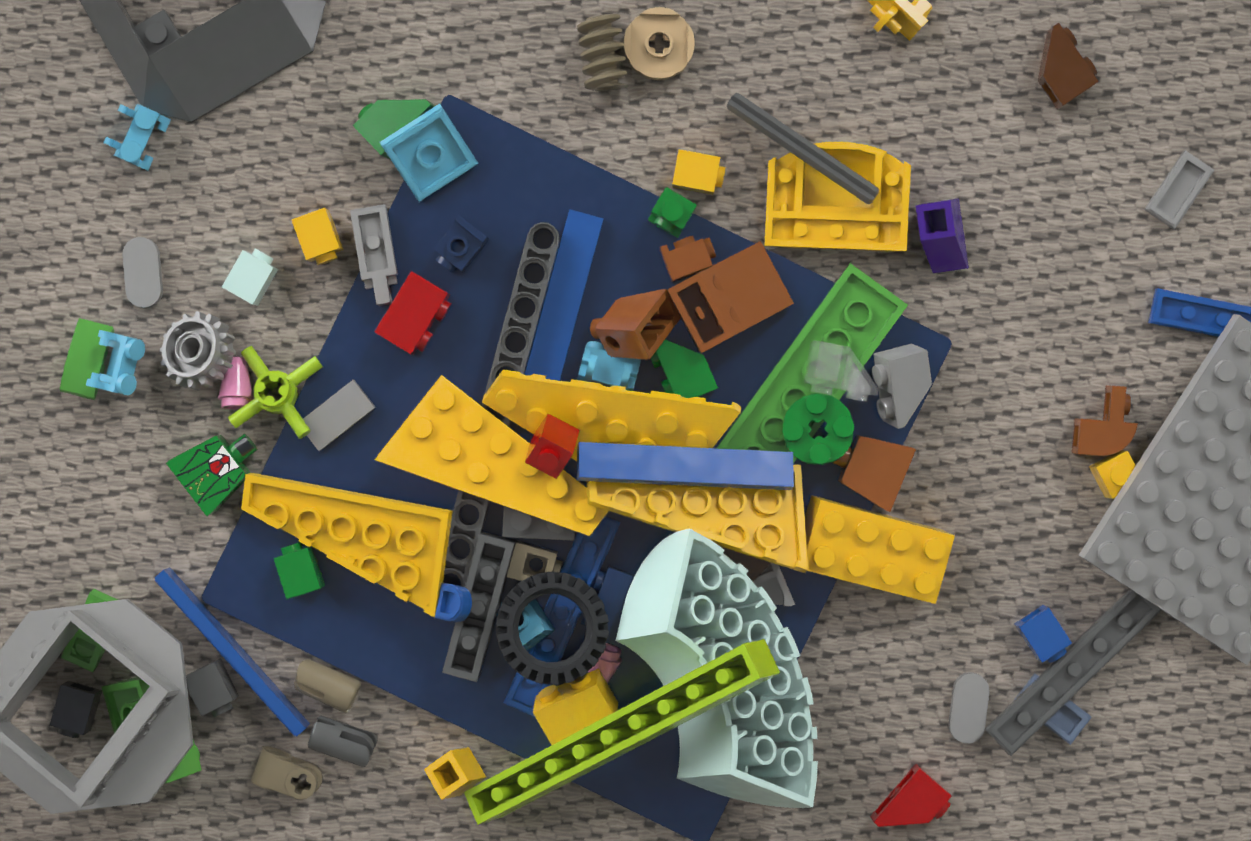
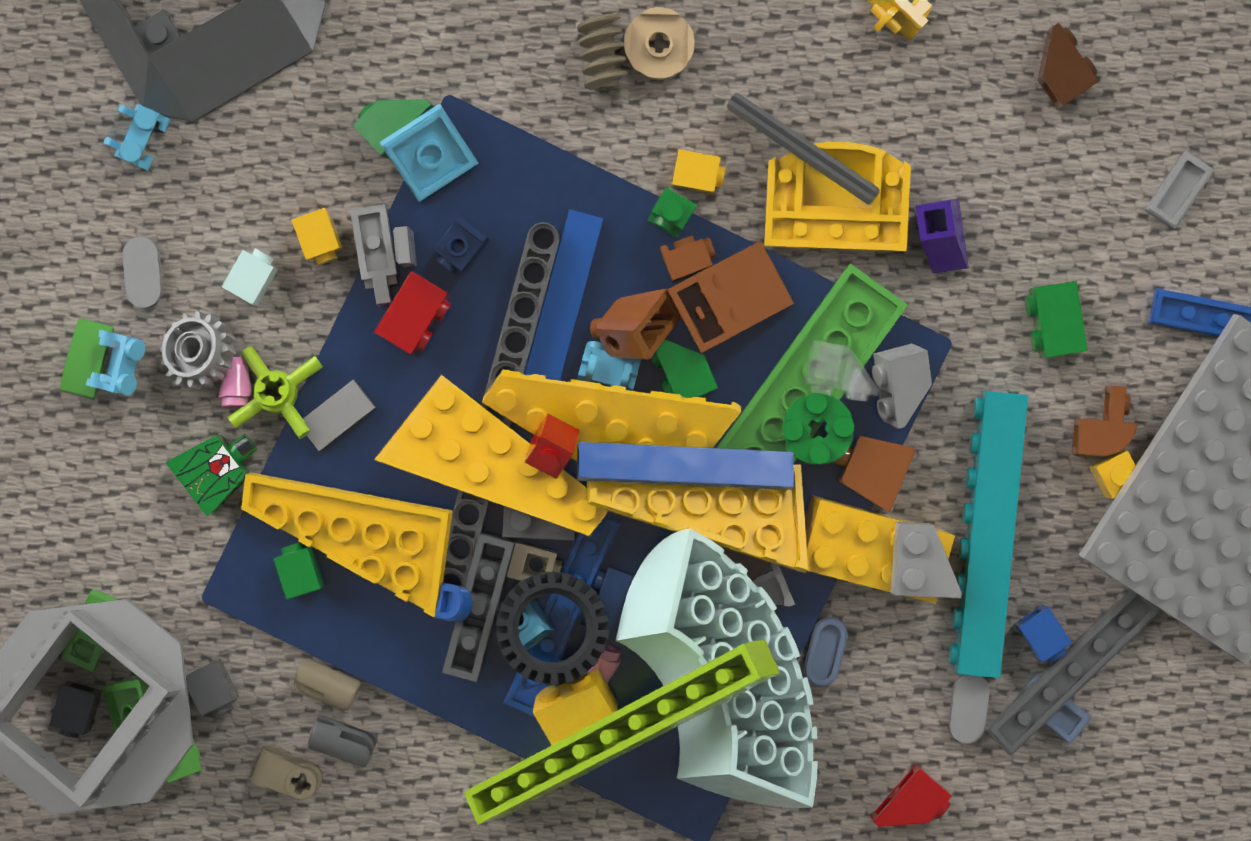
(232, 651): blue tile -> none
(404, 246): none -> light grey tile
(455, 773): yellow brick -> none
(825, 651): none -> sand blue tile
(921, 563): none -> light grey wing
(990, 533): none -> teal brick
(1056, 319): none -> green brick

